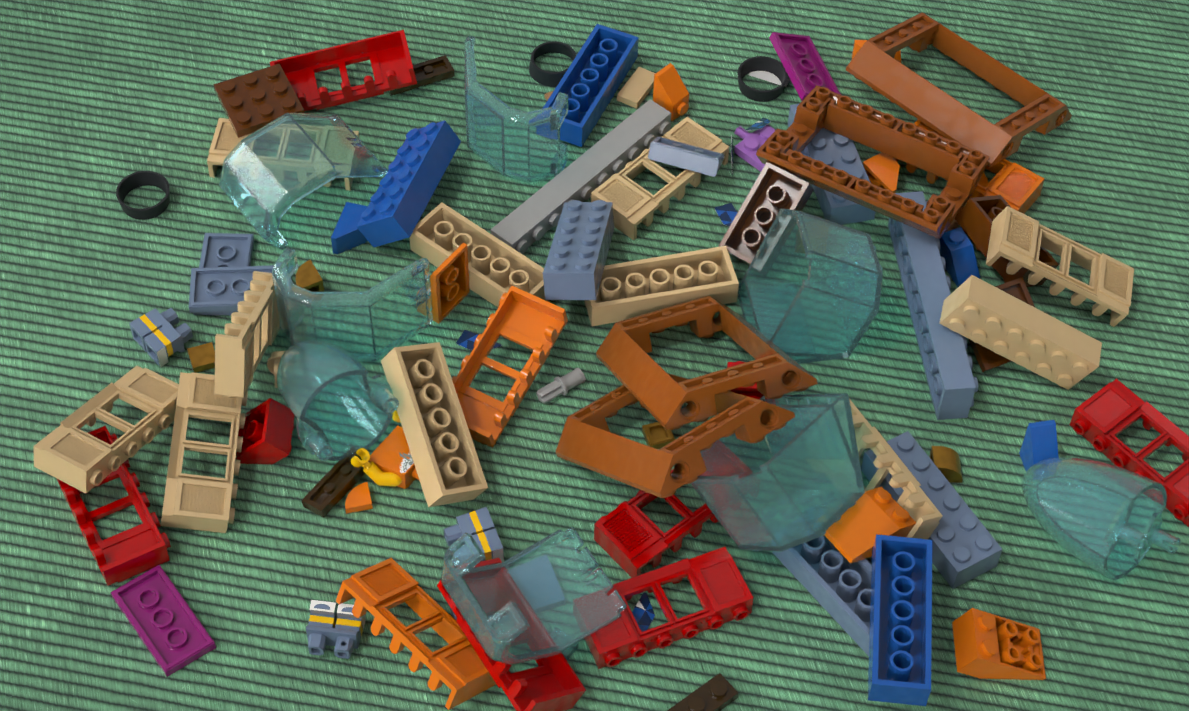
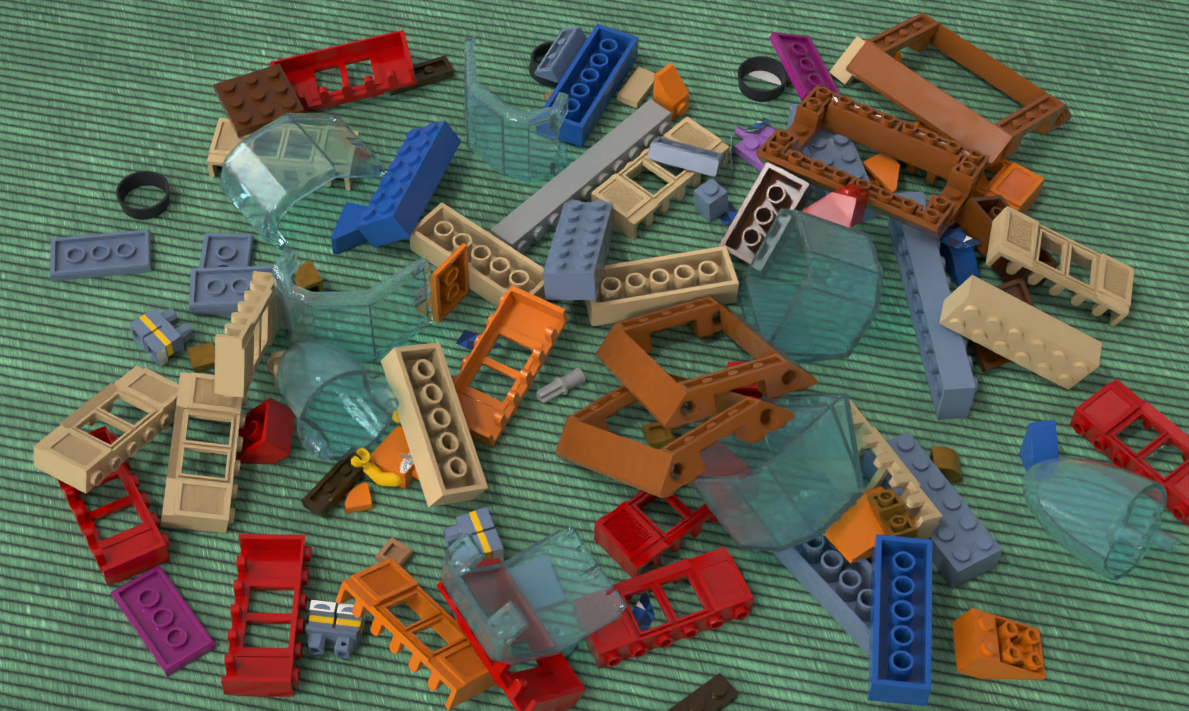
(100, 255): none -> sand blue tile
(267, 564): none -> red window
(396, 551): none -> medium nougat tile
(561, 54): none -> sand blue slope
(711, 200): none -> sand blue brick
(839, 69): none -> tan tile
(841, 206): none -> slope
(891, 514): none -> pearl gold slope
(957, 239): none -> sticker

